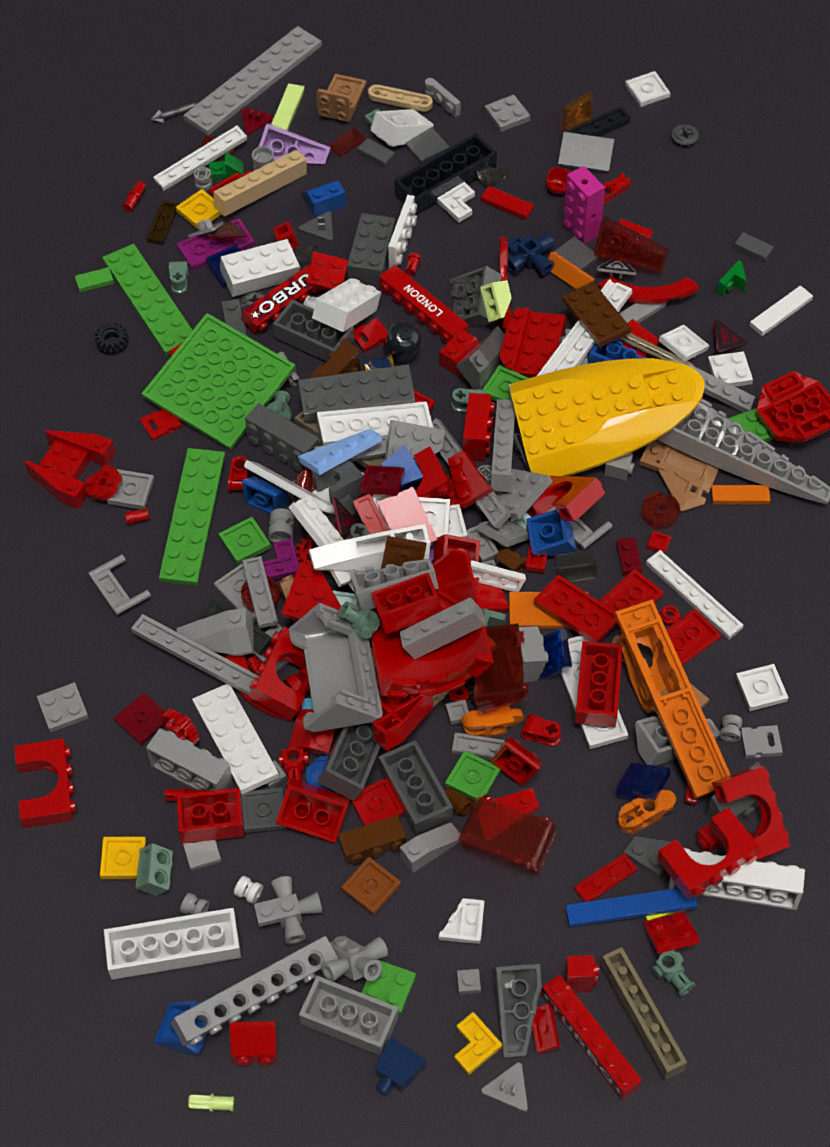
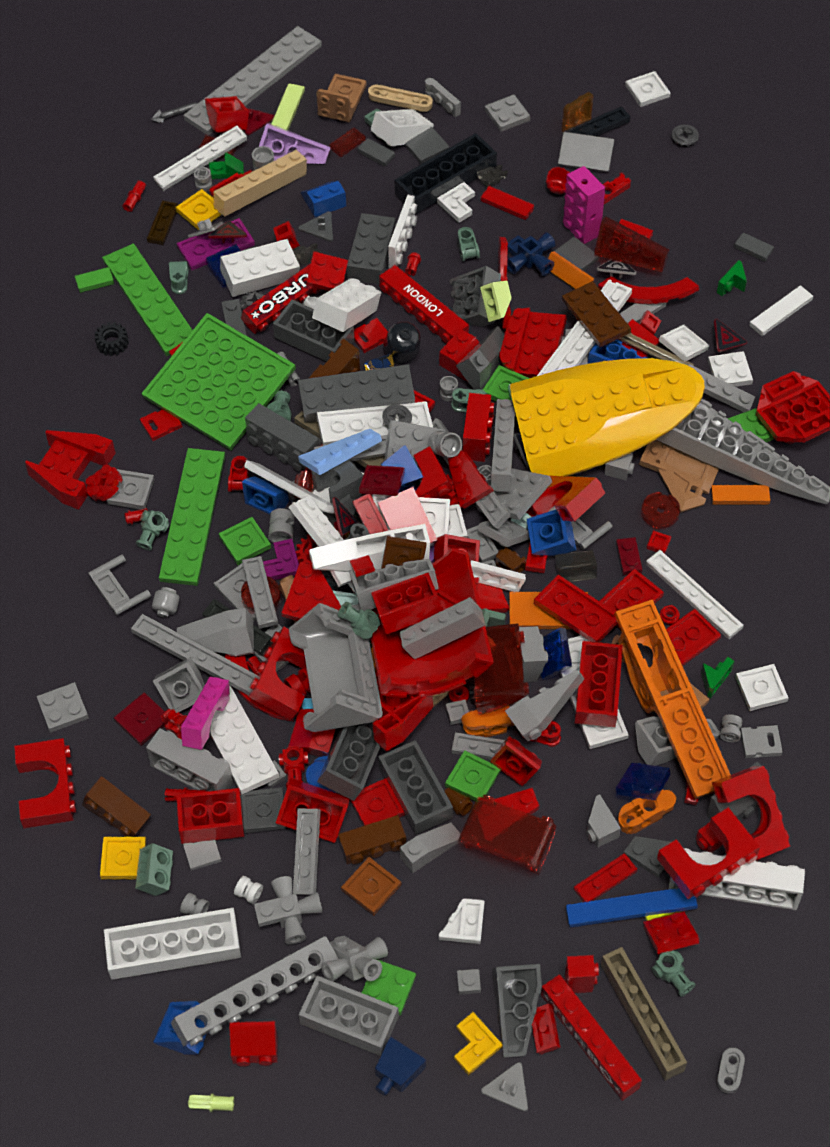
(115, 808): none -> reddish brown wedge
(150, 530): none -> sand green connector
(165, 602): none -> light grey head
(180, 685): none -> light grey slope
(197, 724): none -> dark pink arch
(226, 113): none -> red slope
(306, 851): none -> light grey plate
(362, 566): none -> red tile
(390, 412): none -> flat silver gear
(445, 443): none -> light grey wheel
(447, 386): none -> light grey wheel
(467, 244): none -> sand green piece
(535, 714): none -> light grey wedge
(602, 824): none -> light grey slope
(650, 322): none -> red tile
(715, 677): none -> green slope
(730, 1071): none -> light grey plate

